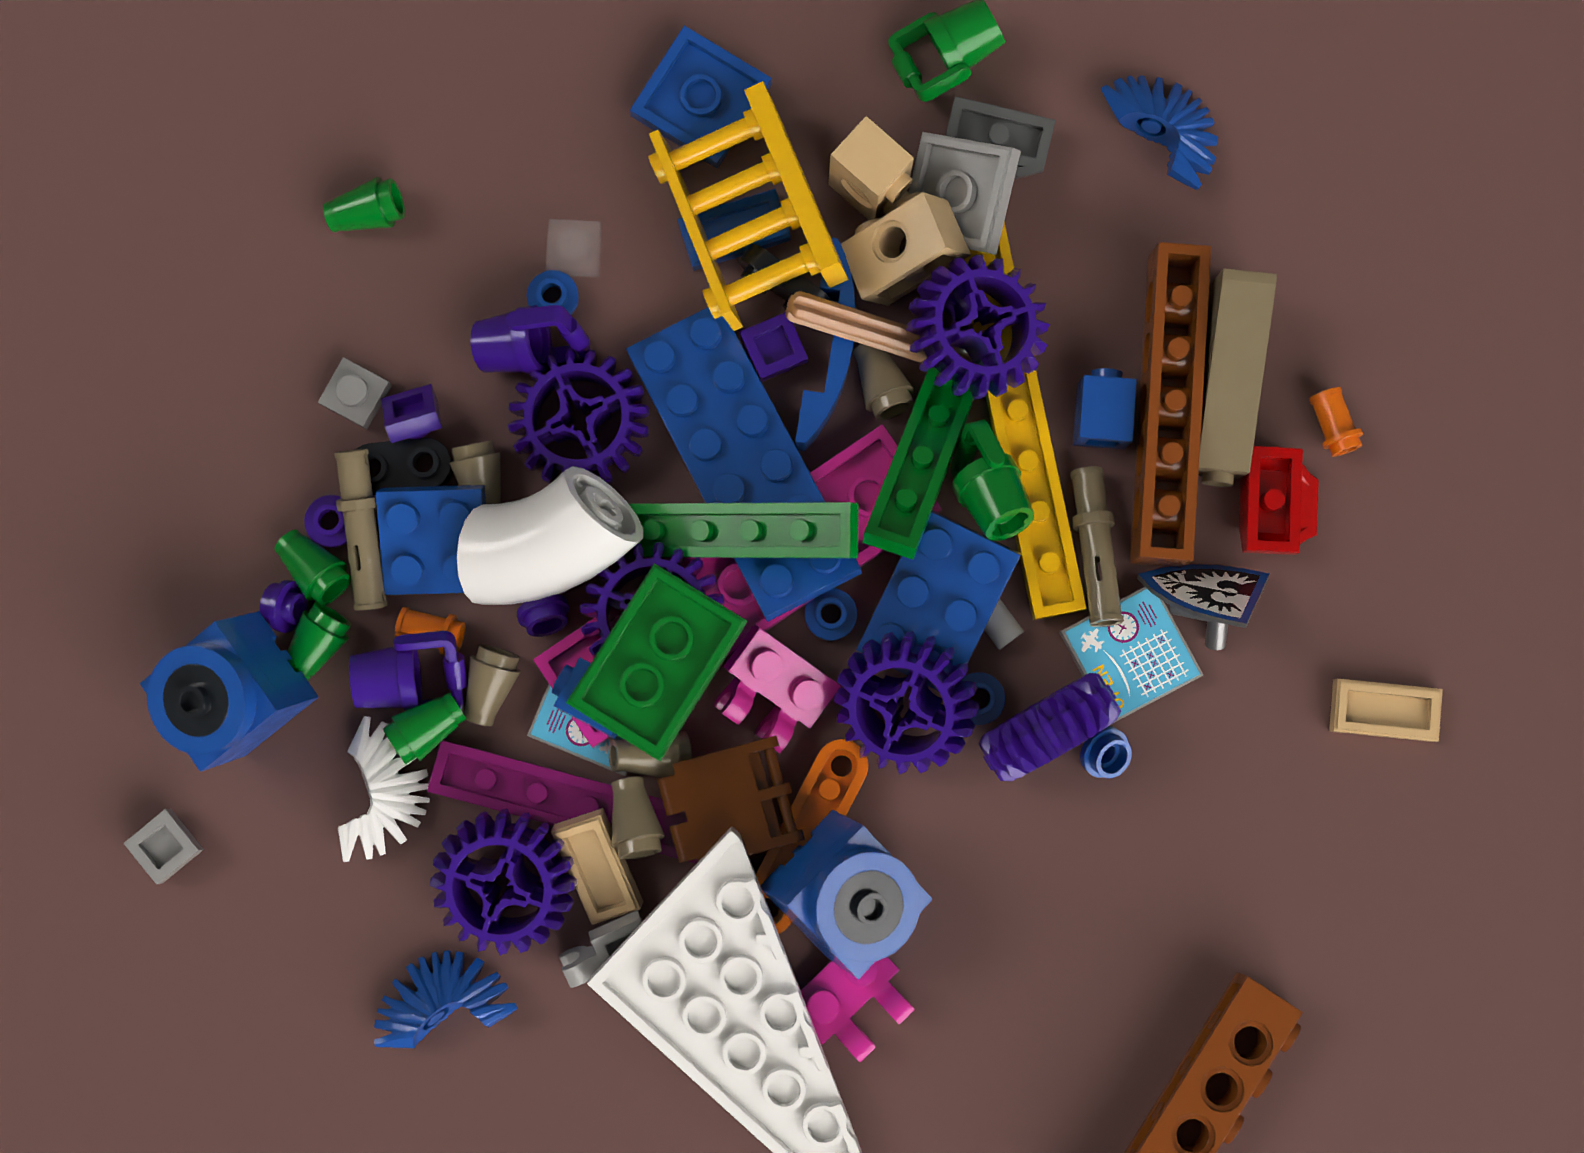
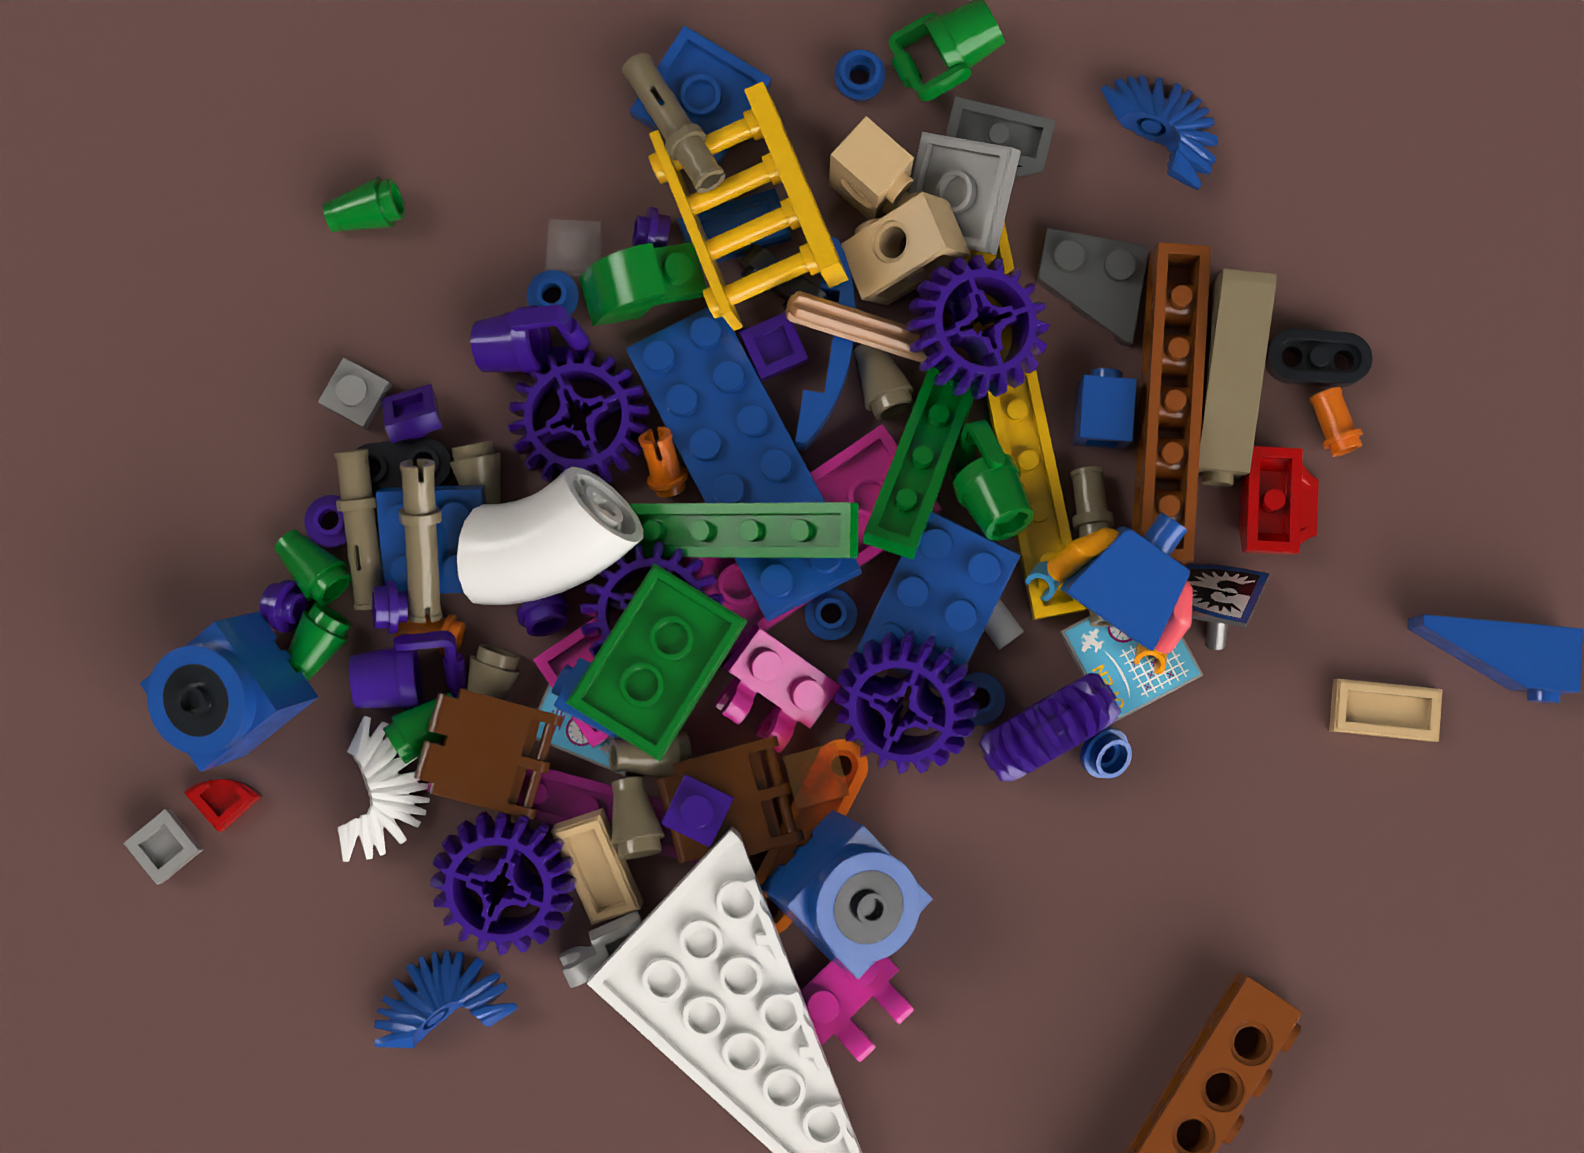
(222, 800): none -> red tile
(389, 607): none -> dark purple plate
(420, 523): none -> dark tan pin
(486, 751): none -> reddish brown plate
(640, 277): none -> green brick
(651, 229): none -> dark purple plate
(666, 474): none -> orange pin
(683, 138): none -> dark tan pin
(697, 810): none -> dark purple plate
(816, 775): none -> clear orange plate
(863, 61): none -> blue plate
(1096, 277): none -> dark grey wing
(1128, 583): none -> blue torso
(1316, 357): none -> black plate
(1514, 655): none -> blue slope

